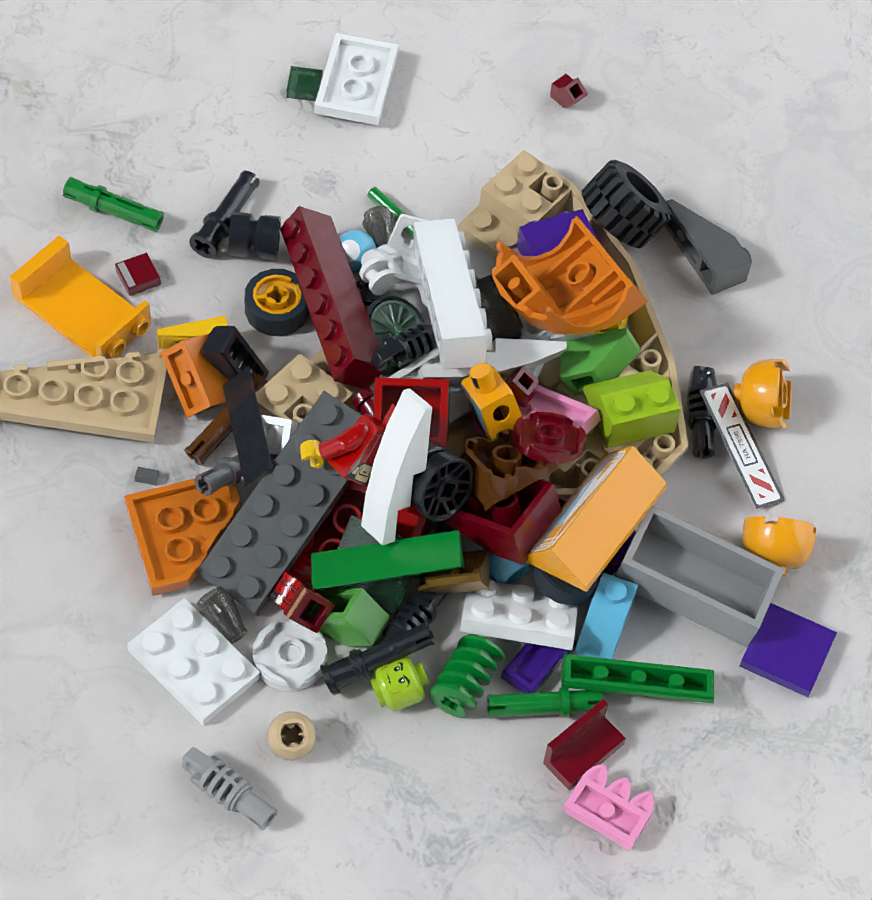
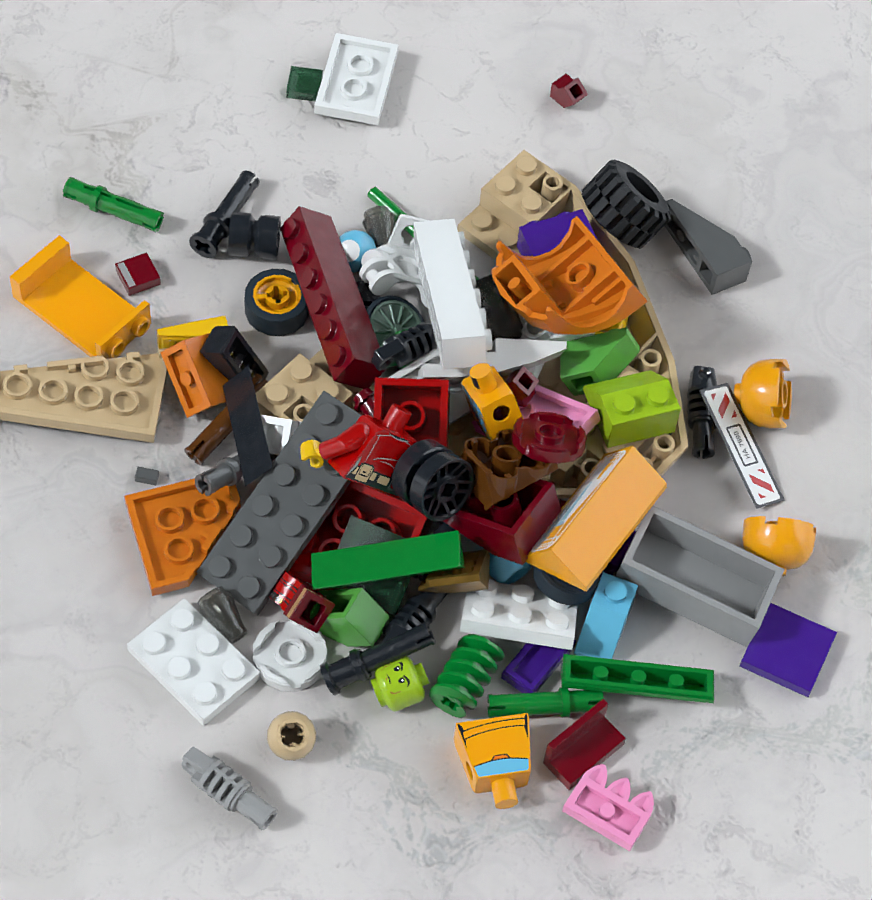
(398, 458): white slope -> none
(495, 755): none -> light orange torso

